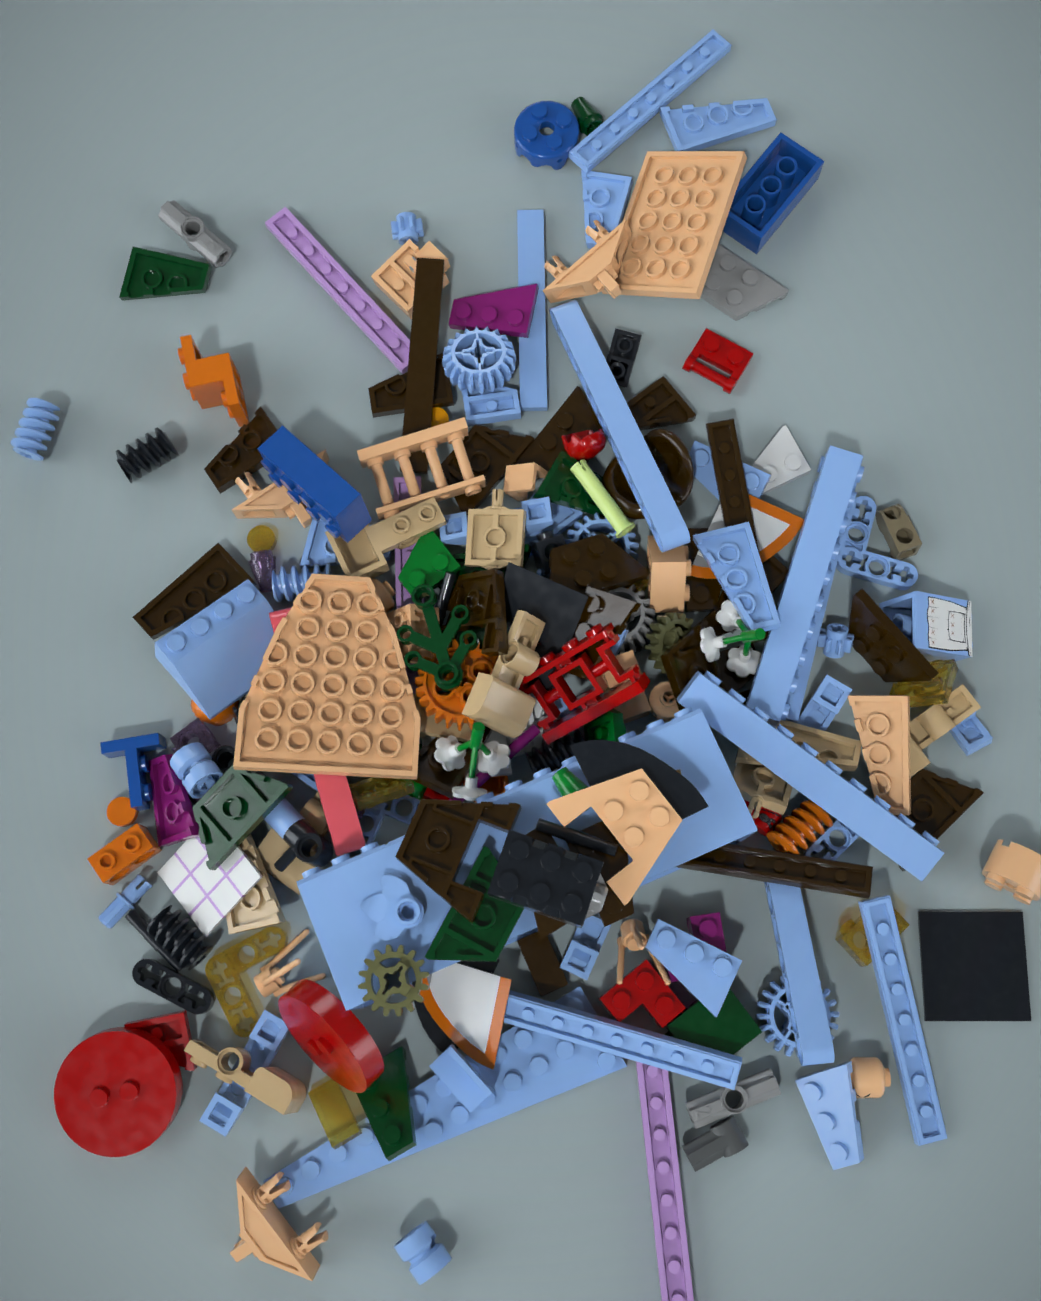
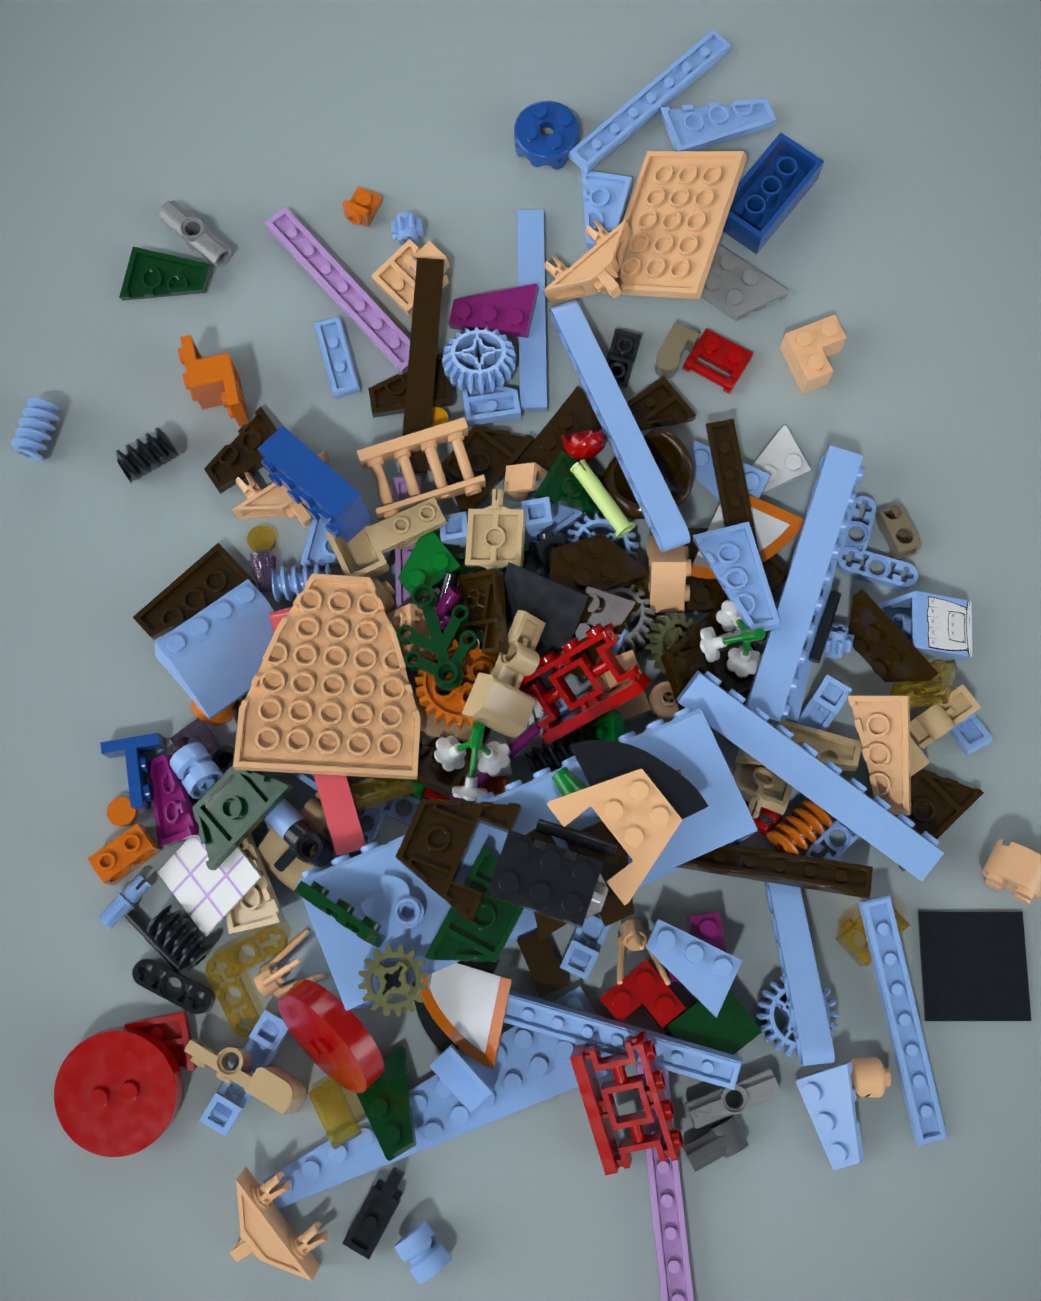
(337, 357): none -> light blue tile
(342, 912): none -> dark green wing
(362, 207): none -> orange bracket
(375, 1215): none -> black hinge
(445, 604): none -> magenta arm
(586, 115): dark green cone -> none
(602, 1107): none -> red fence
(678, 340): none -> dark tan leg
(808, 350): none -> light nougat brick
(825, 626): none -> black piece

